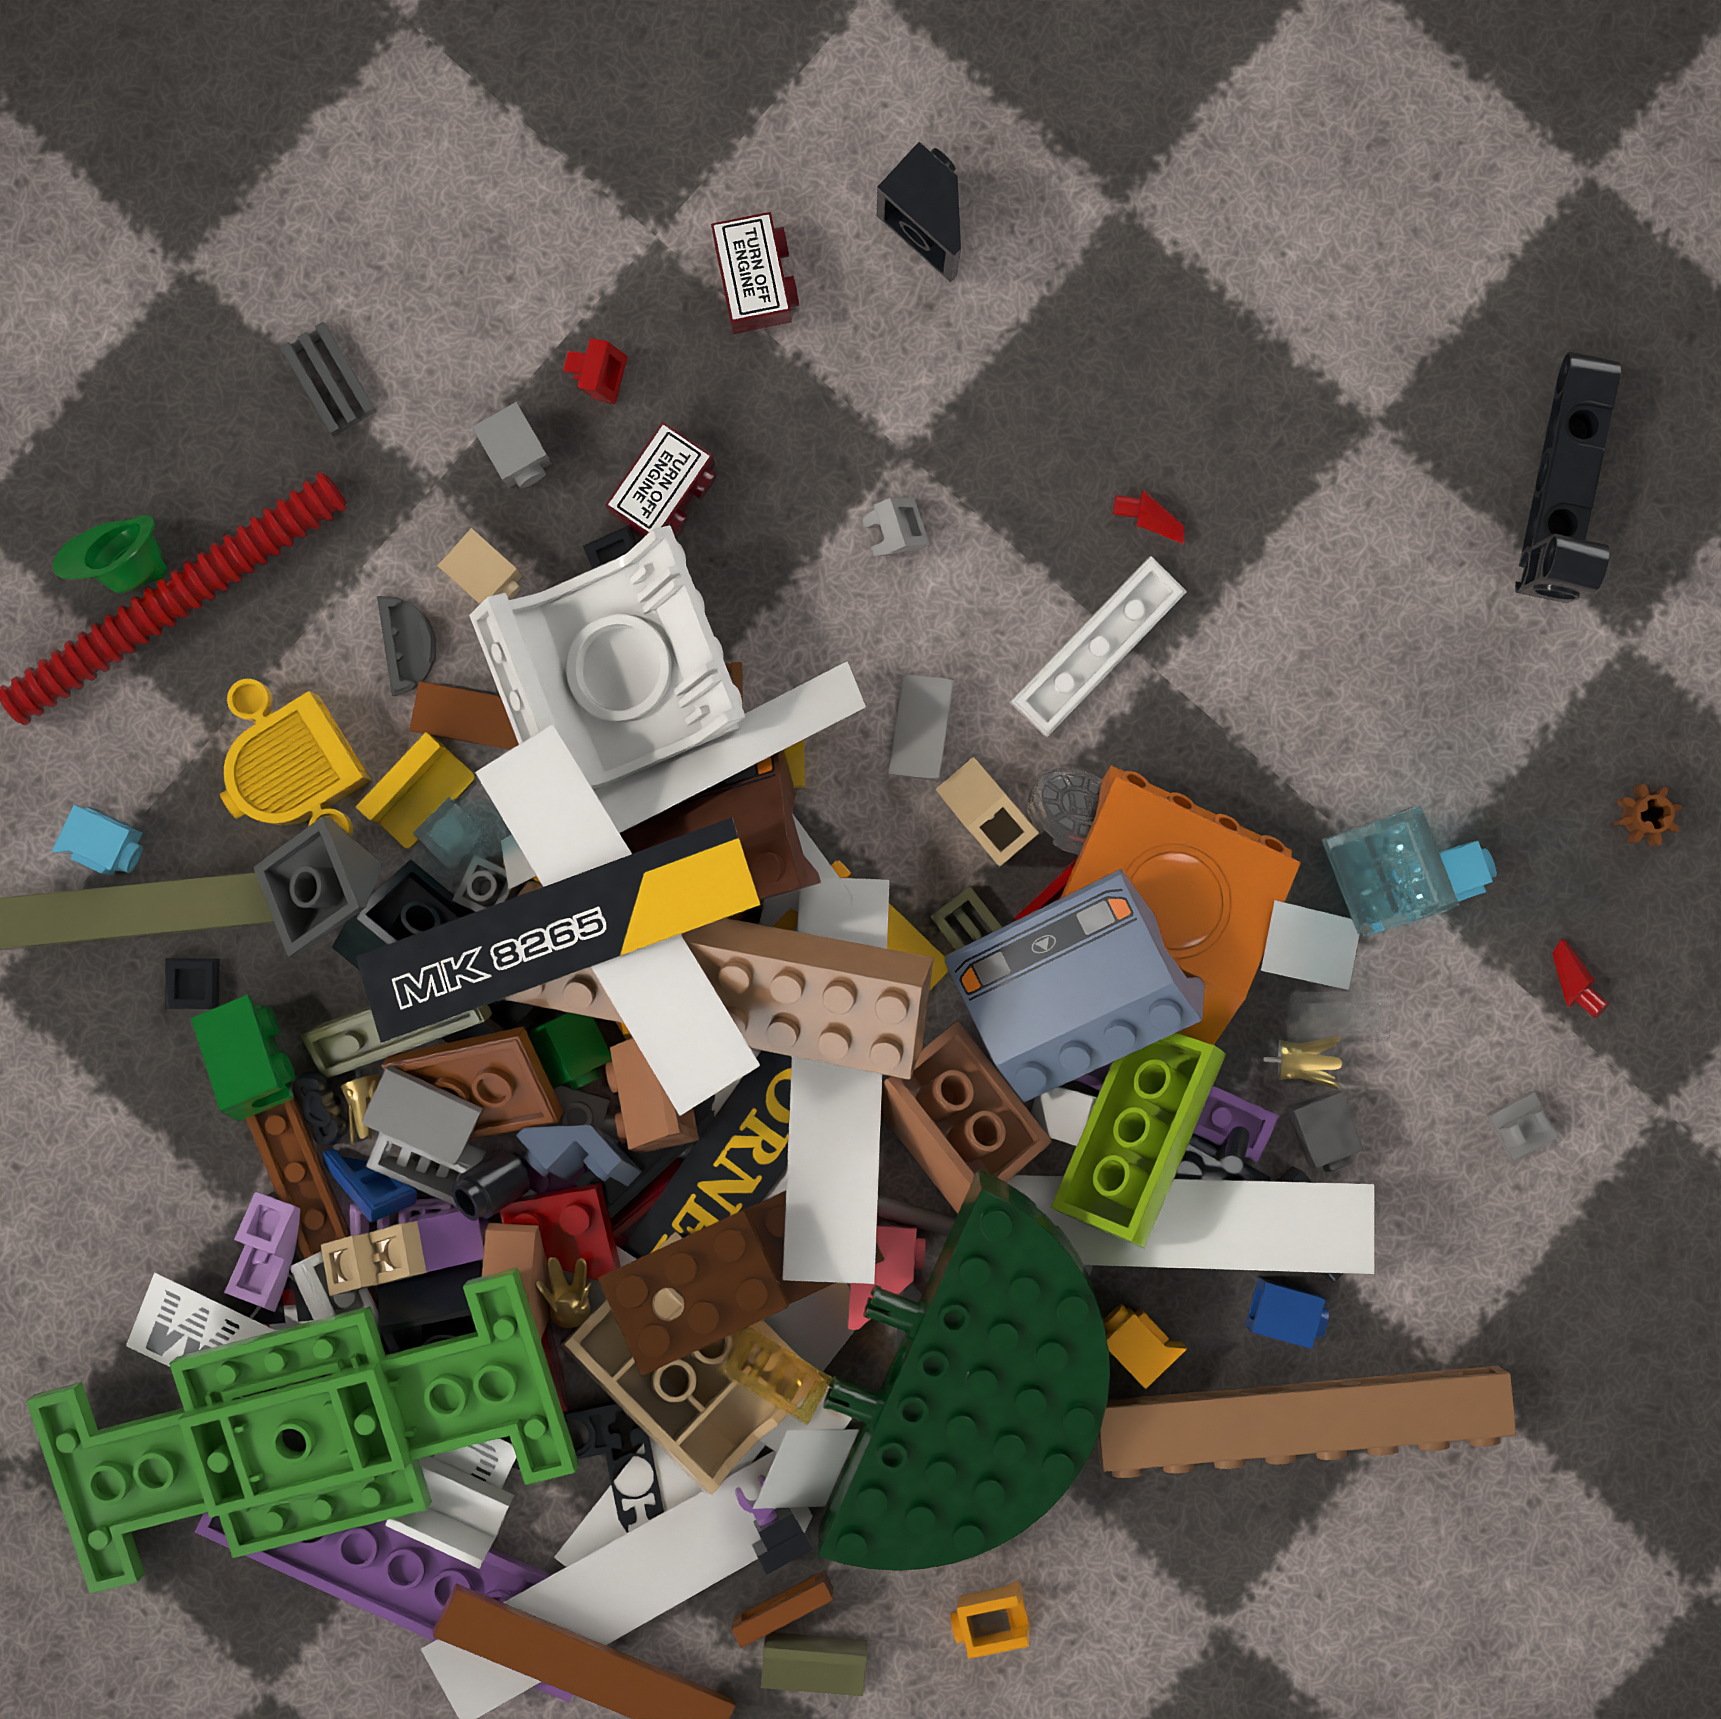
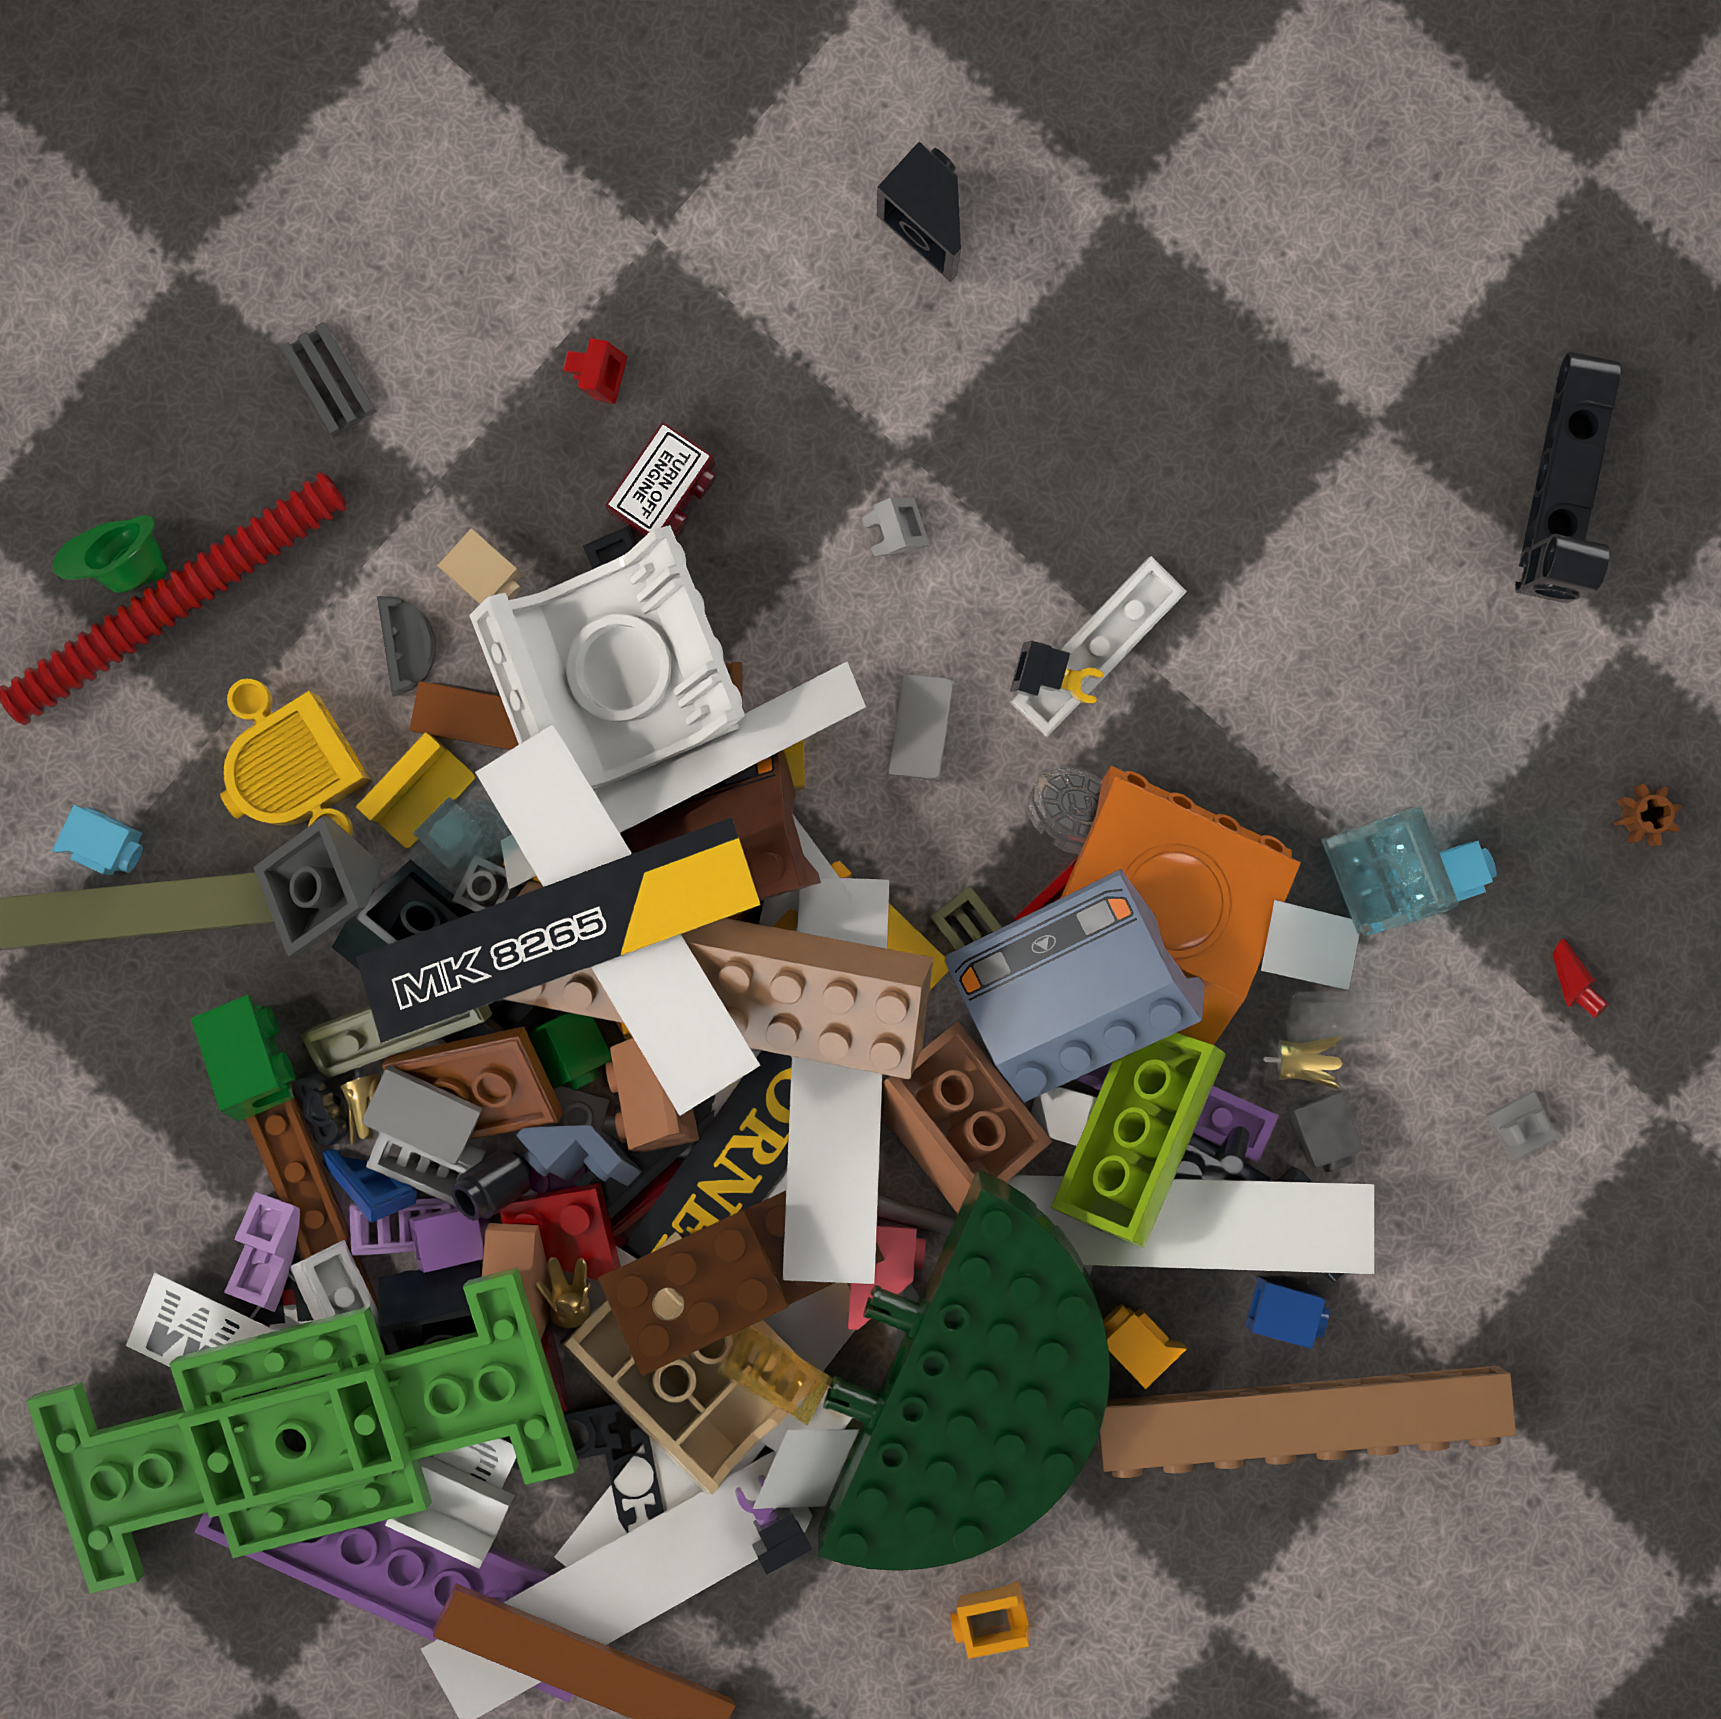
(192, 983): black tile -> none
(373, 1258): tan slope -> none
(513, 447): light grey brick -> none
(752, 272): brick -> none
(782, 1609): dark orange tile -> none
(814, 1664): olive panel -> none
(987, 811): tan slope -> none
(1046, 669): none -> black piece
(1149, 515): red bar -> none

